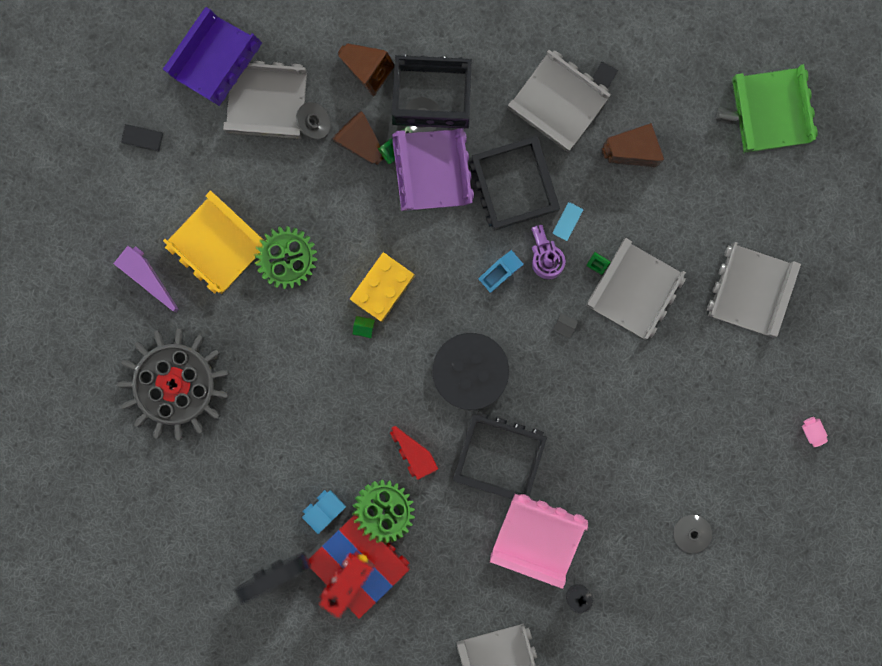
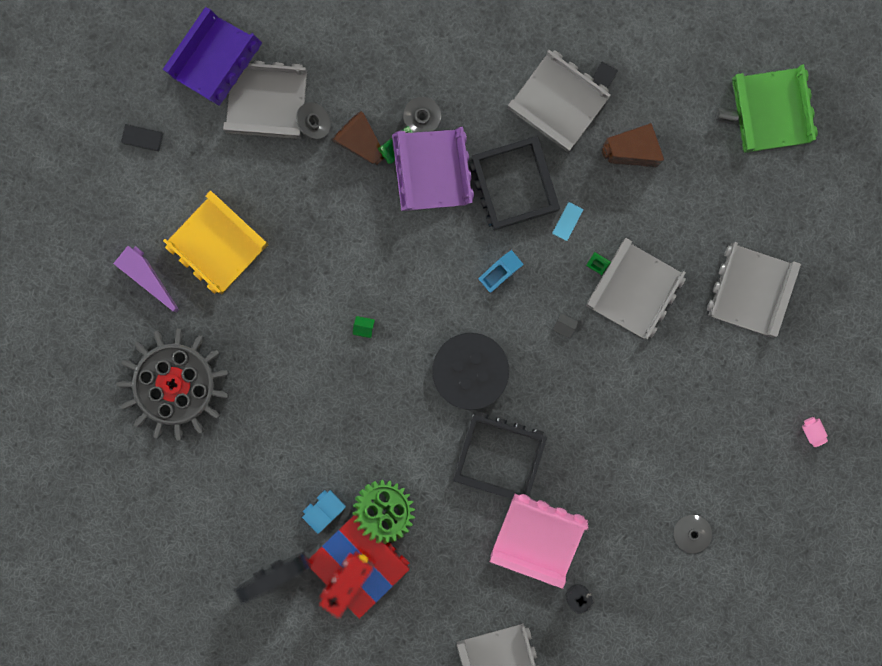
(283, 240): bright green gear -> none
(368, 65): reddish brown slope -> none
(382, 287): yellow brick -> none
(419, 457): red slope -> none
(430, 118): black window -> none
(547, 254): medium lavender pin -> none

